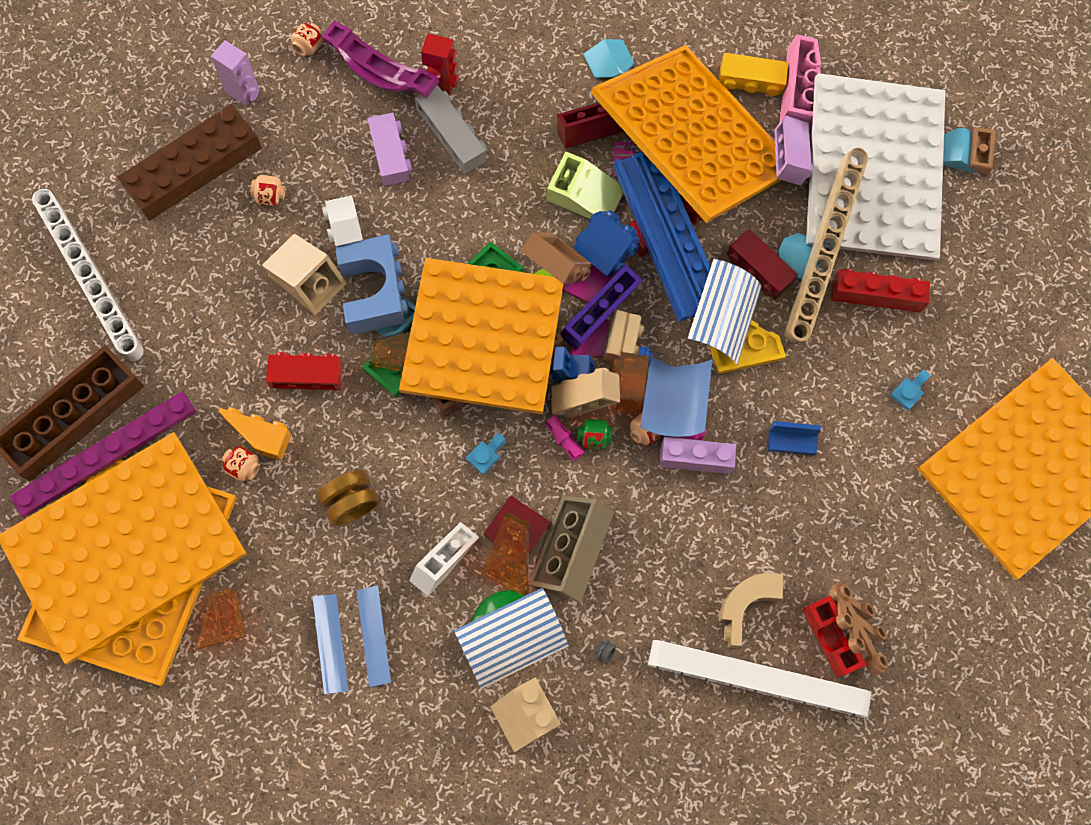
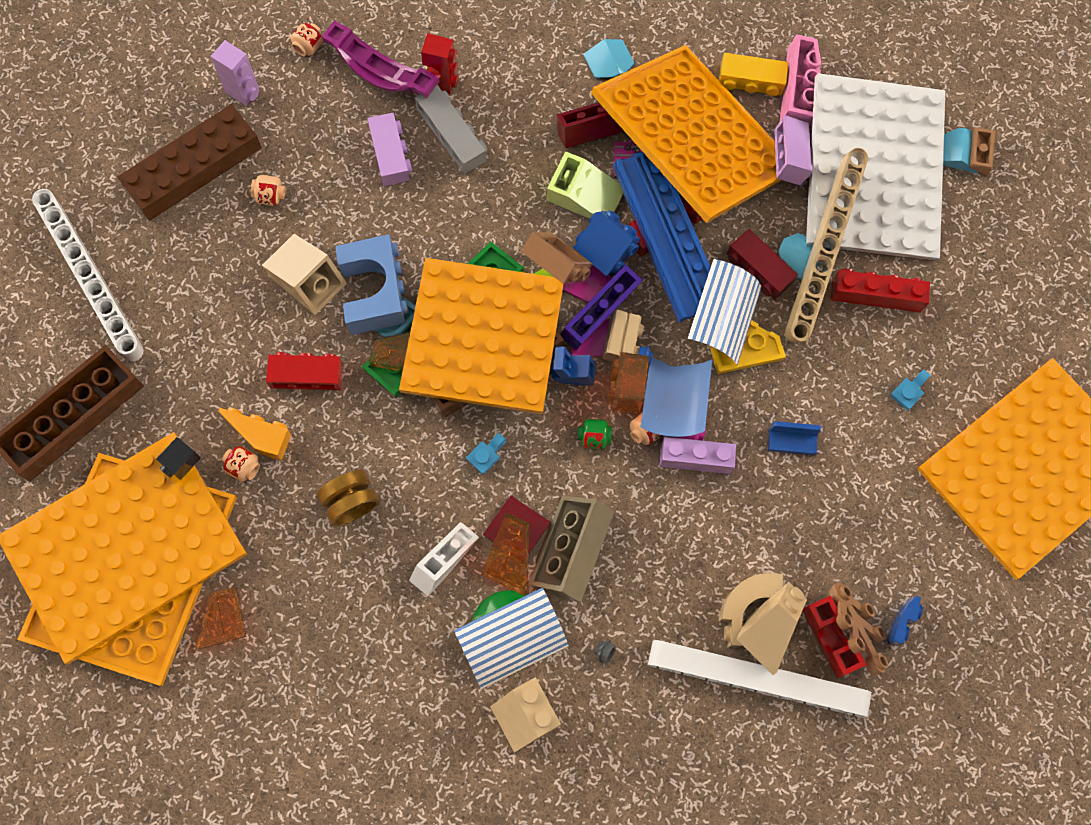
(102, 454): magenta plate -> none
(177, 459): none -> black brick
(331, 645): medium blue sticker -> none
(343, 221): white brick -> none
(564, 438): dark pink pin -> none
(585, 393): tan brick -> none
(772, 626): none -> tan slope
(908, 614): none -> blue slope

